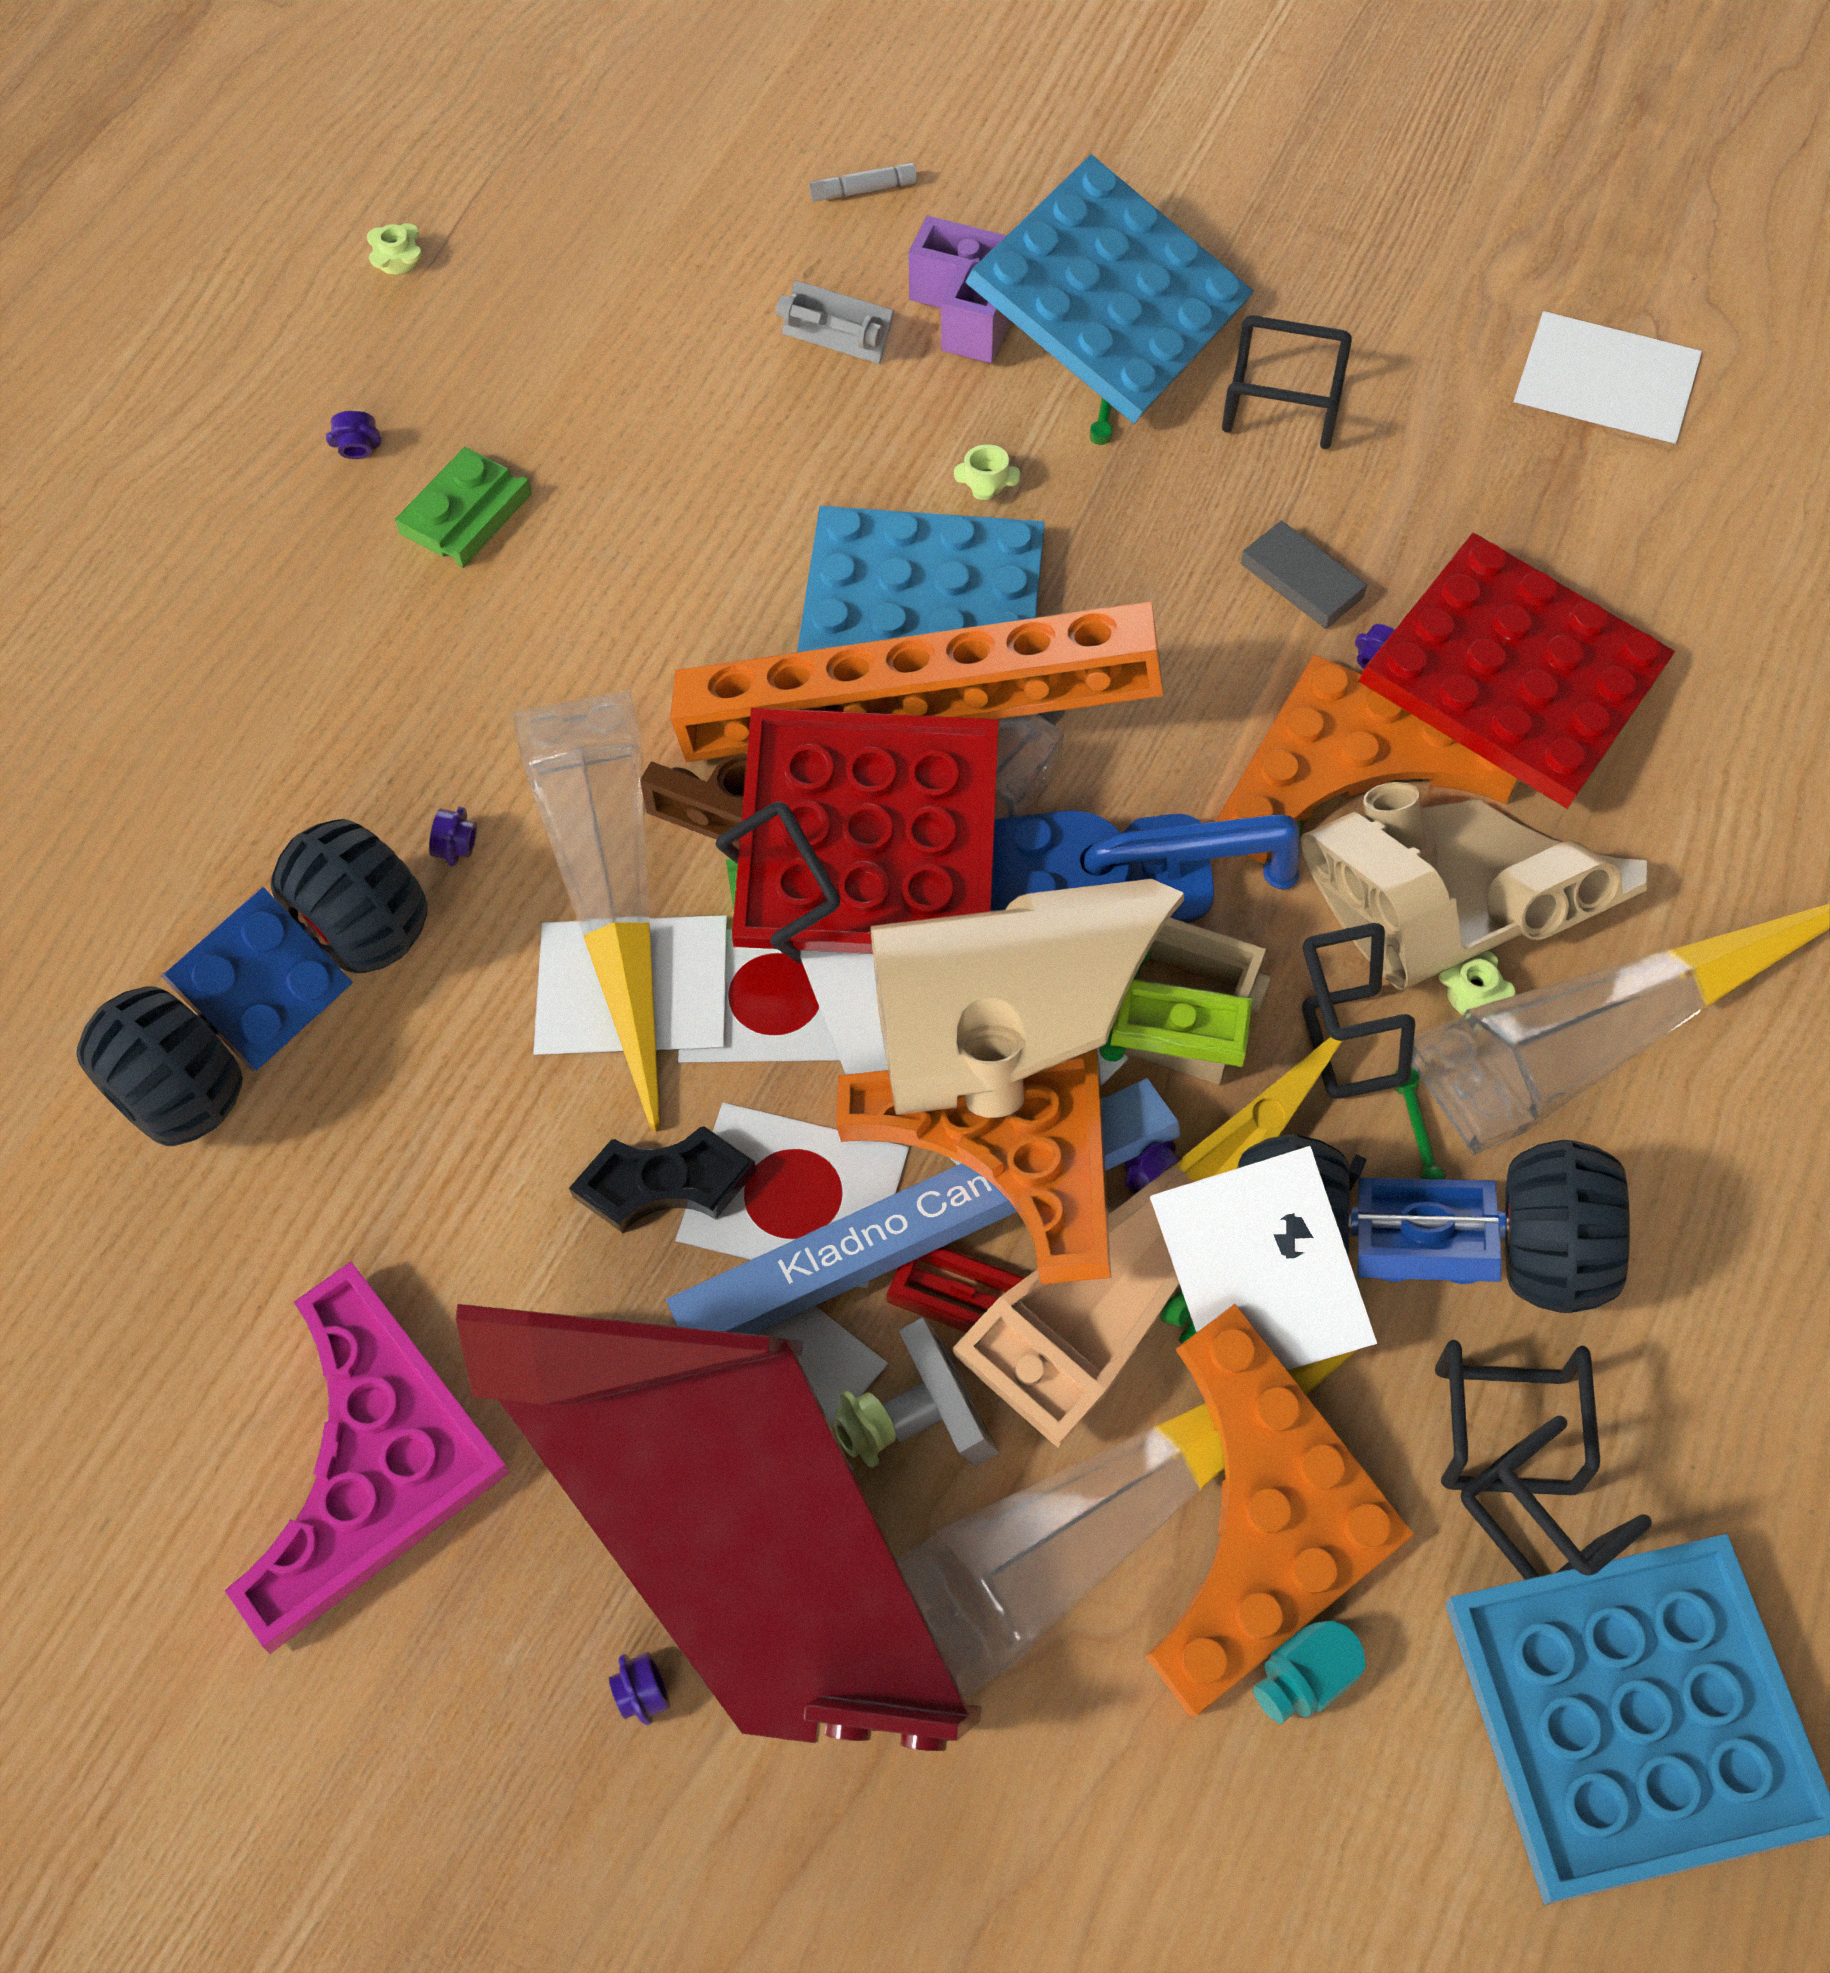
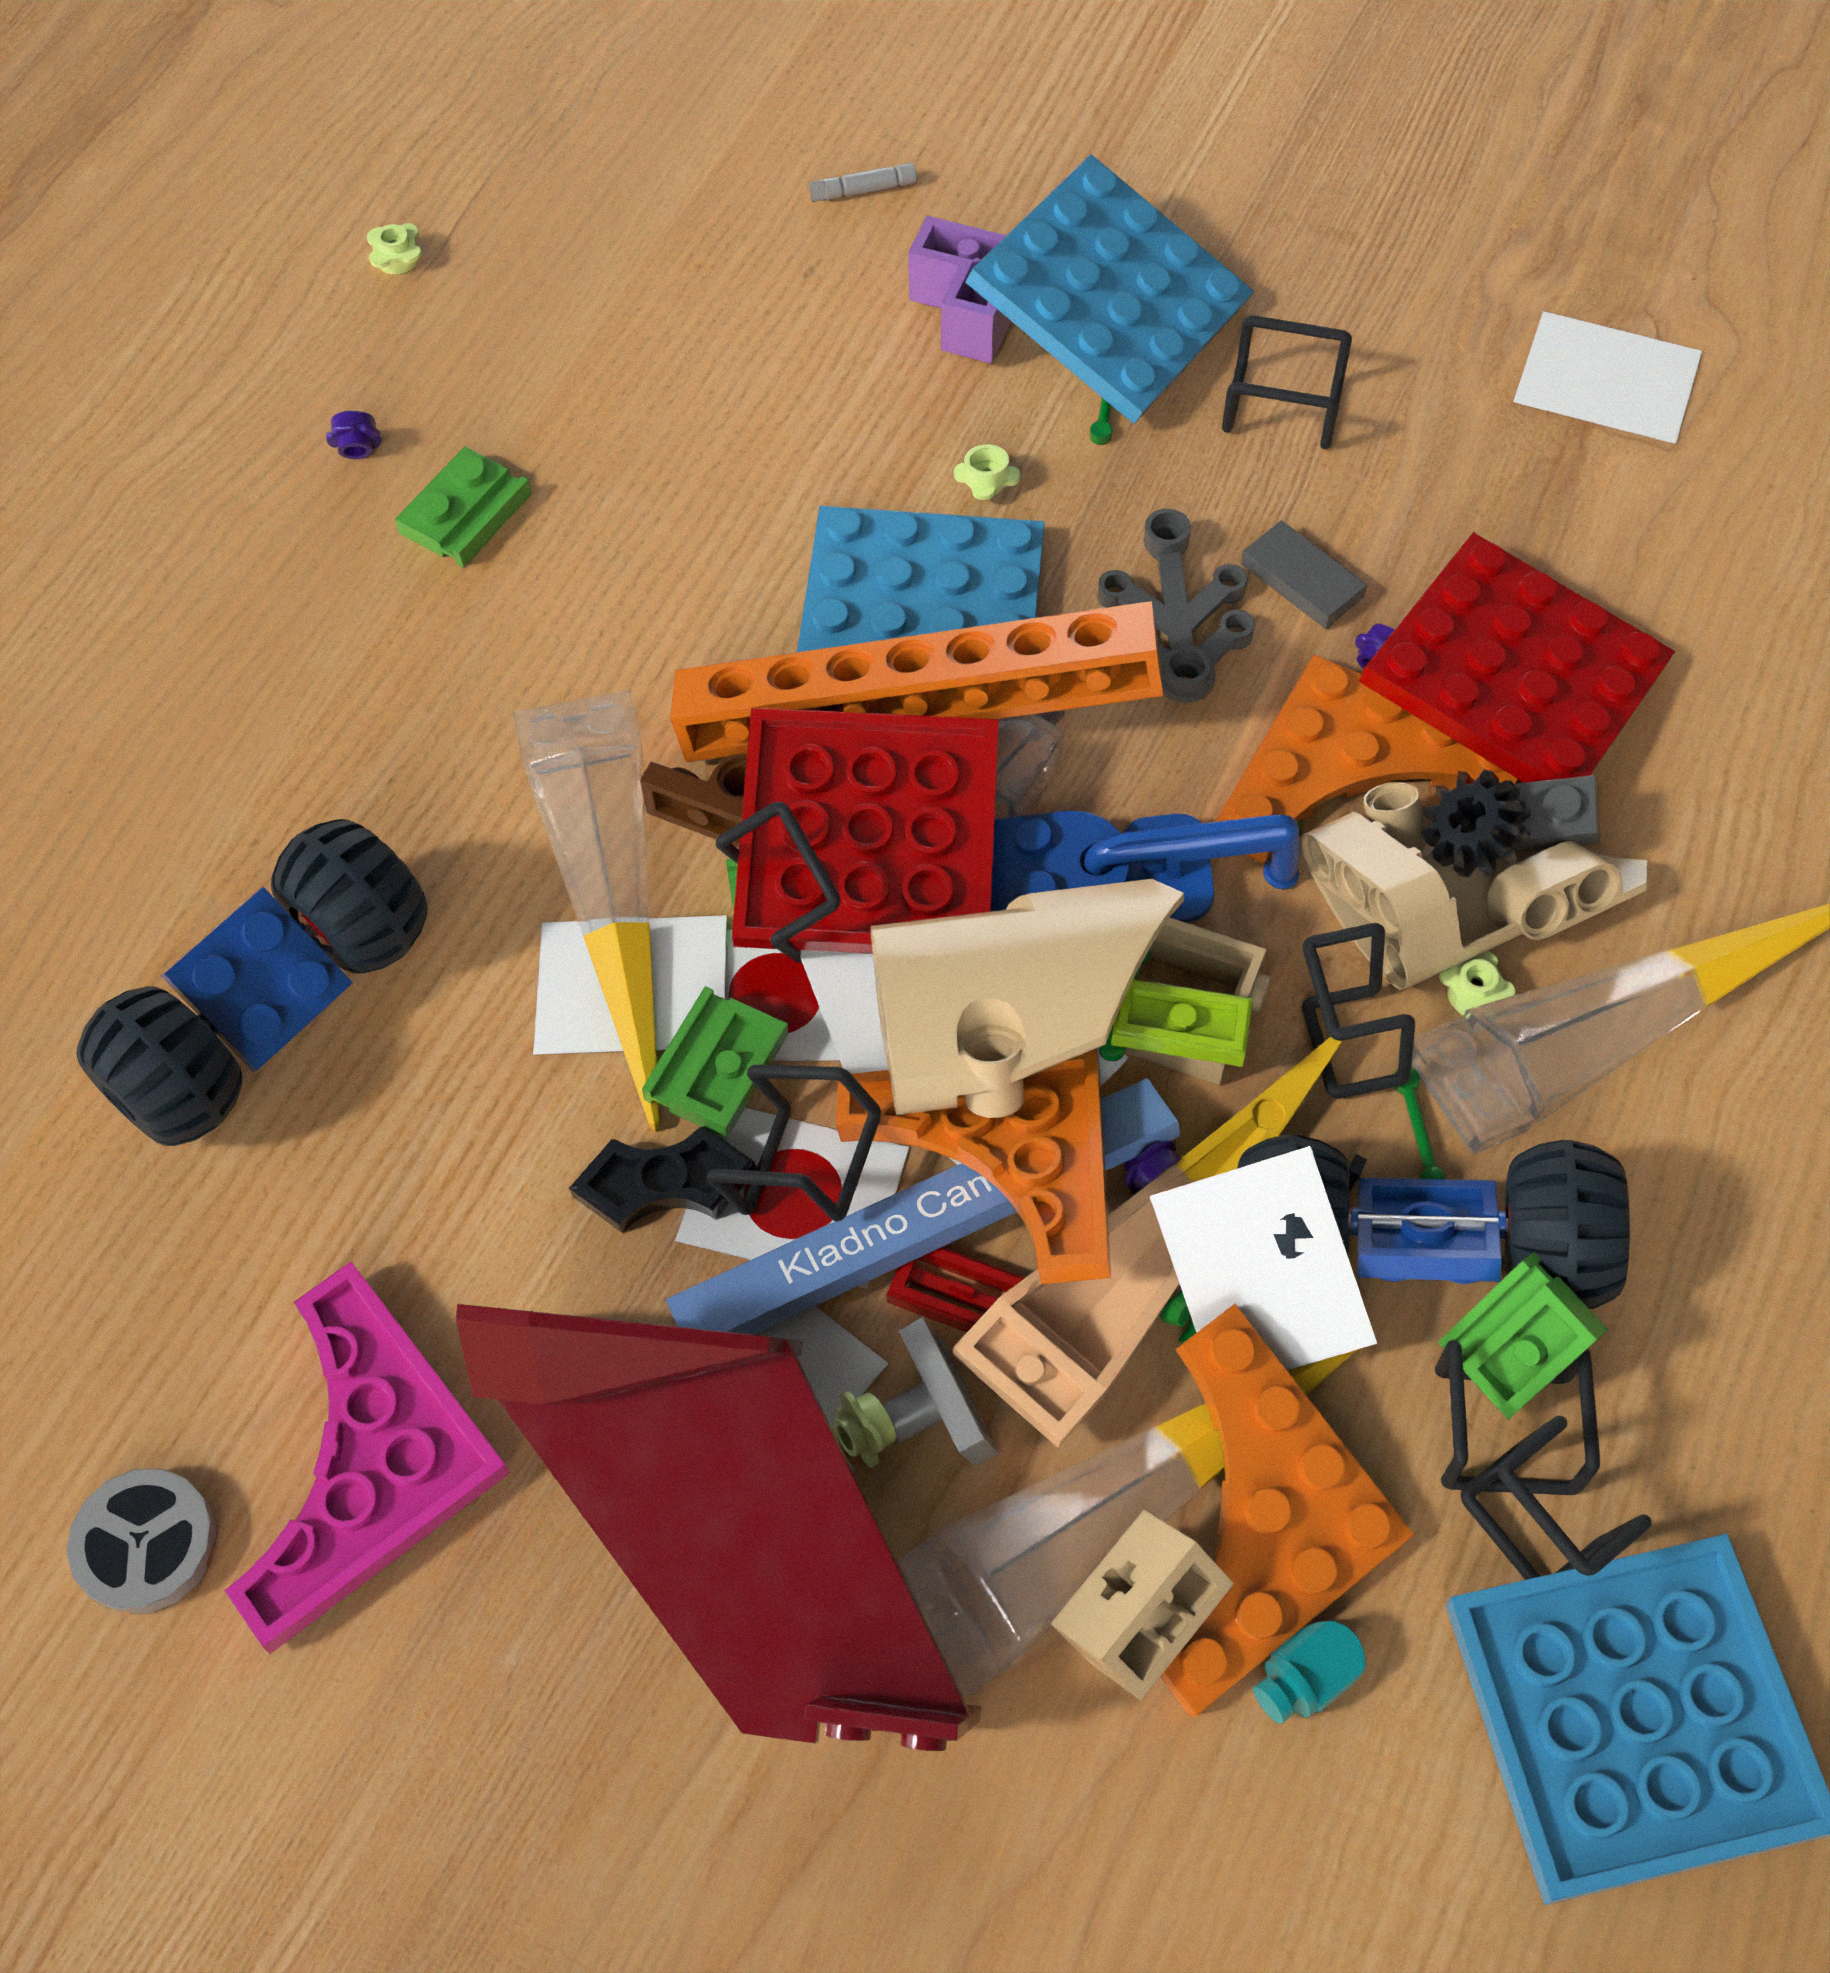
(141, 1541): none -> light grey tile
(452, 835): dark purple plate -> none
(639, 1688): dark purple plate -> none
(708, 1061): none -> bright green plate
(835, 321): light grey hinge -> none
(837, 1212): none -> black piece
(1142, 1604): none -> tan brick
(1166, 539): none -> dark grey plant
(1495, 831): none -> black gear
(1523, 1335): none -> bright green plate
(1560, 812): none -> dark grey plate

